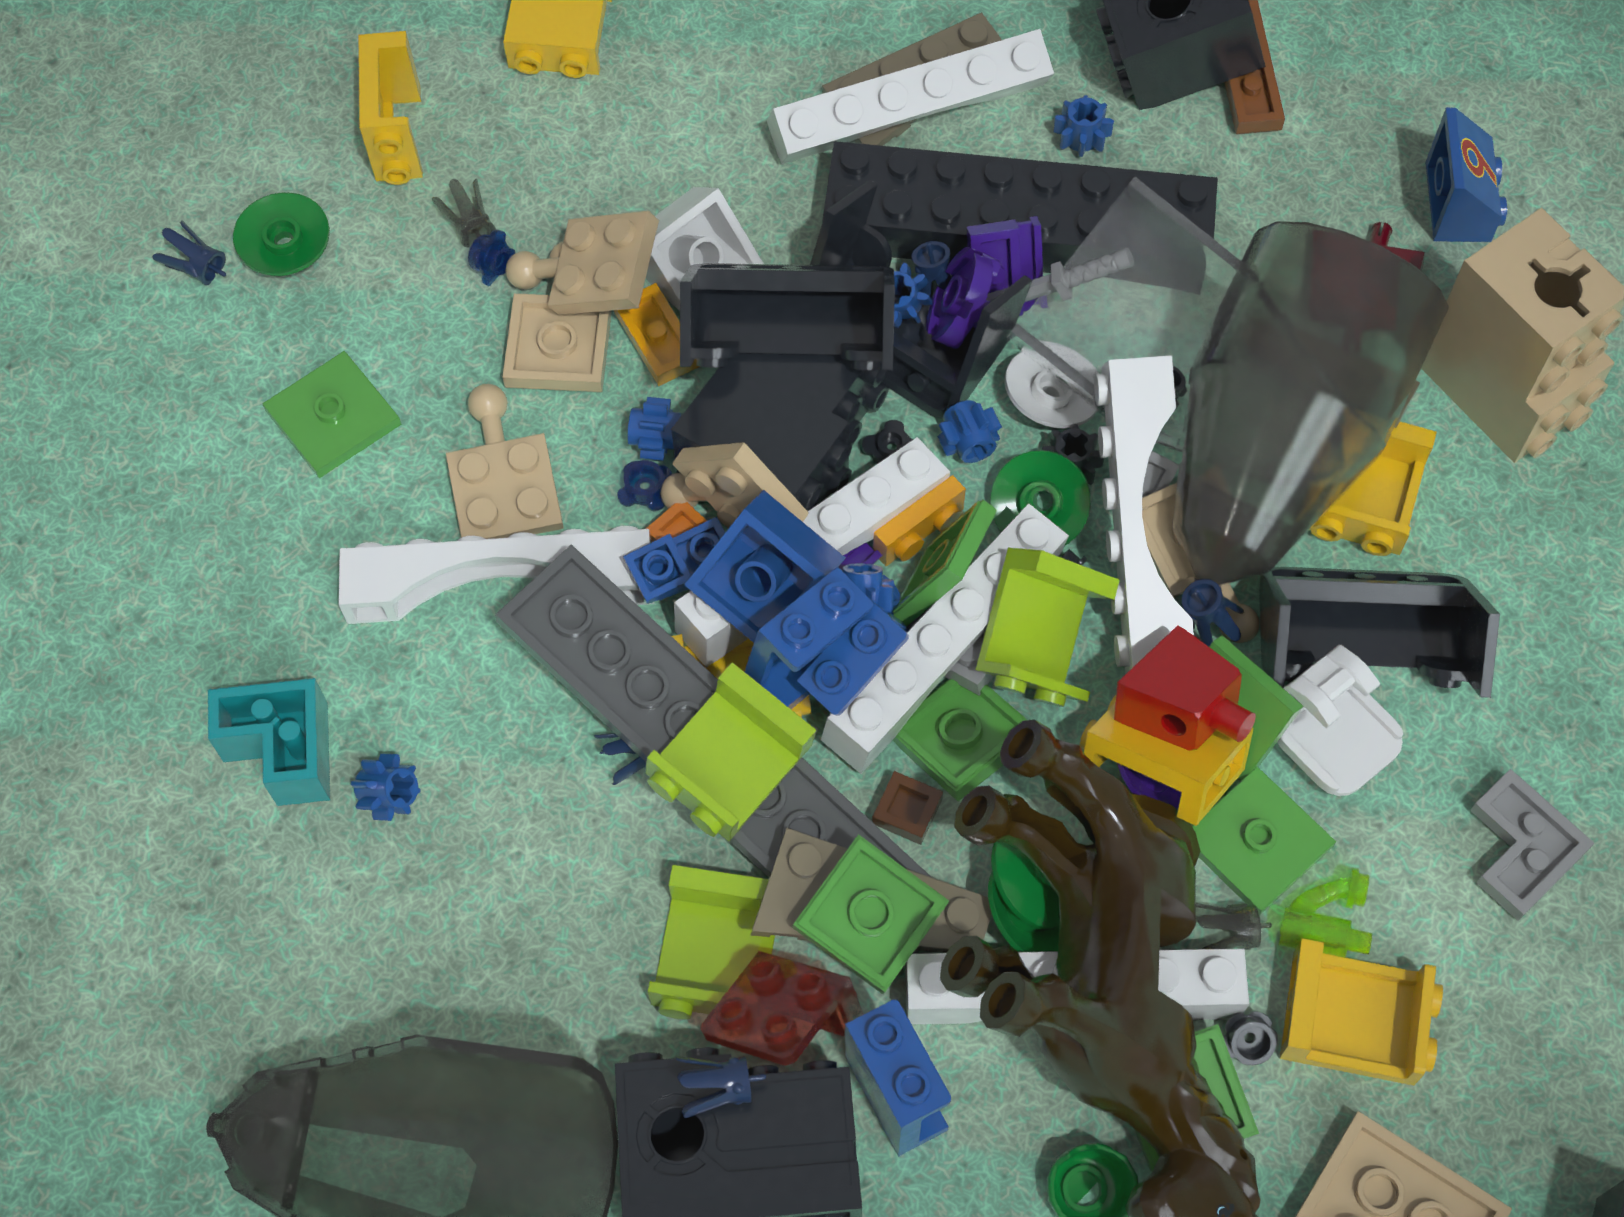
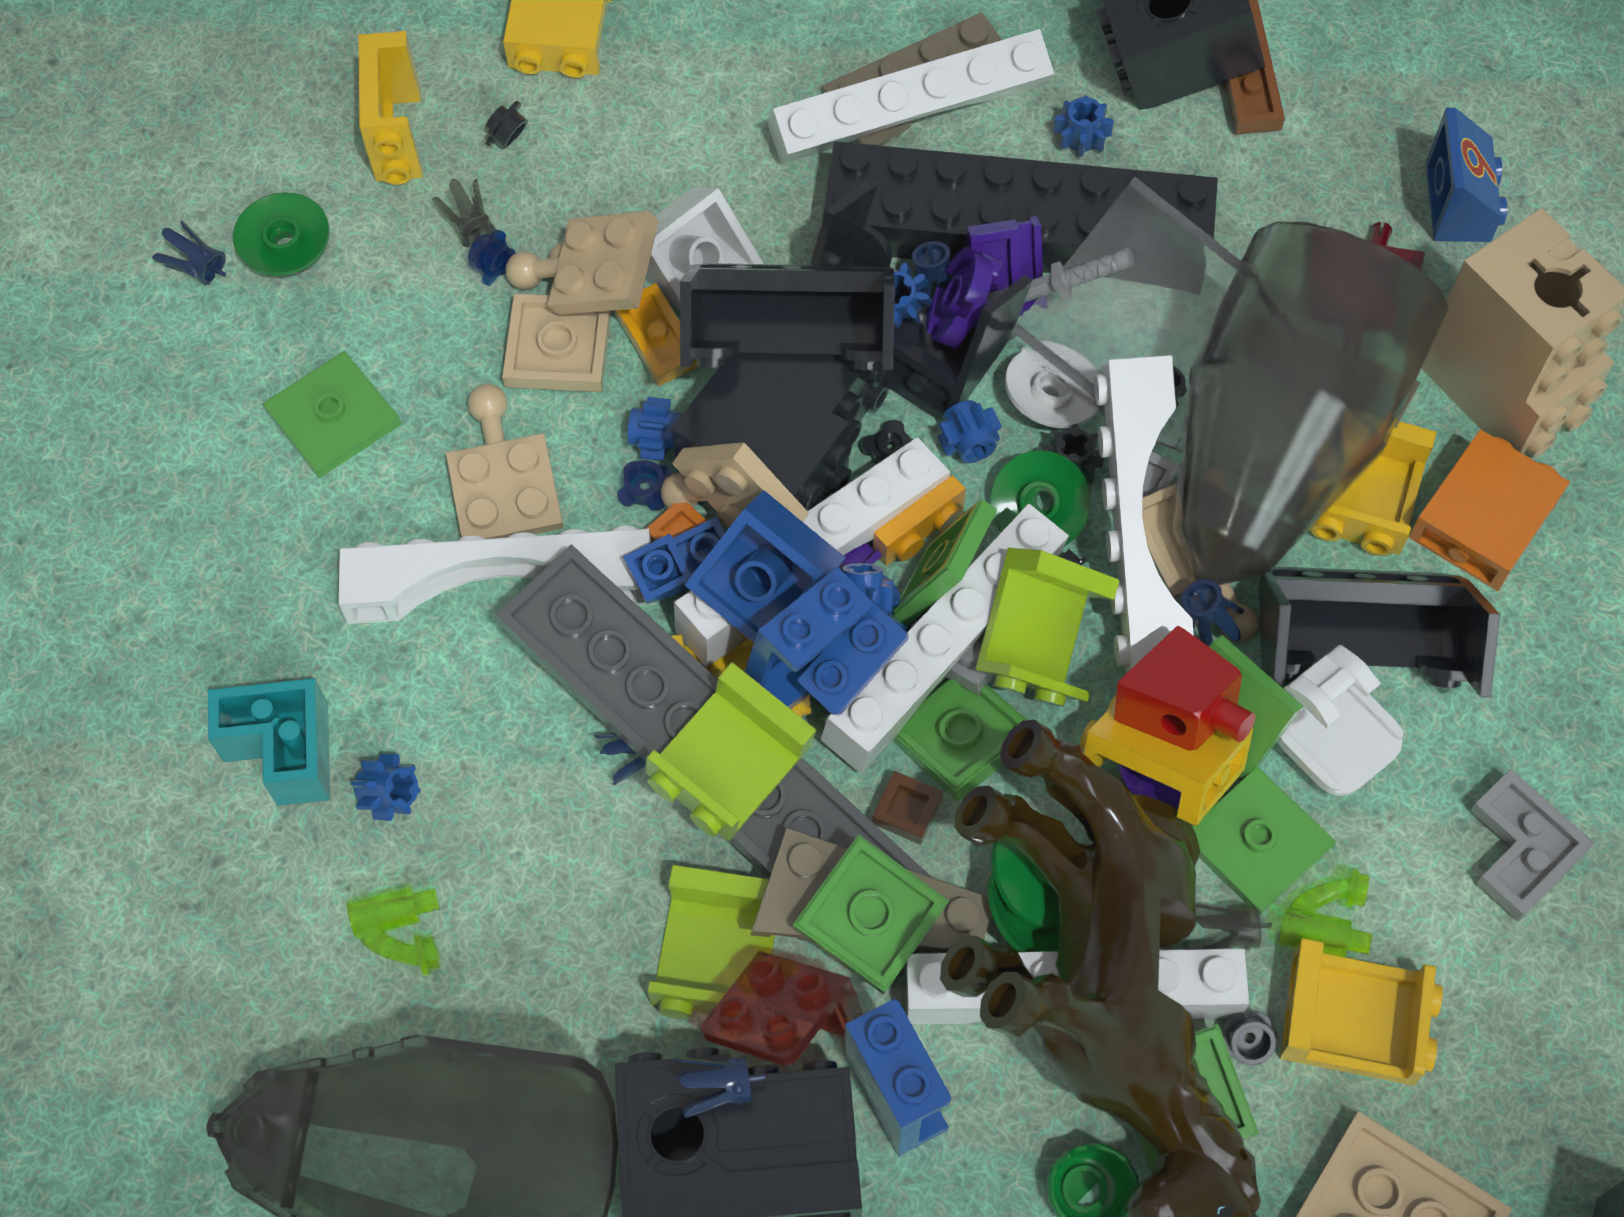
(393, 910): none -> clear neon green plant
(505, 125): none -> black plate
(1488, 509): none -> orange panel

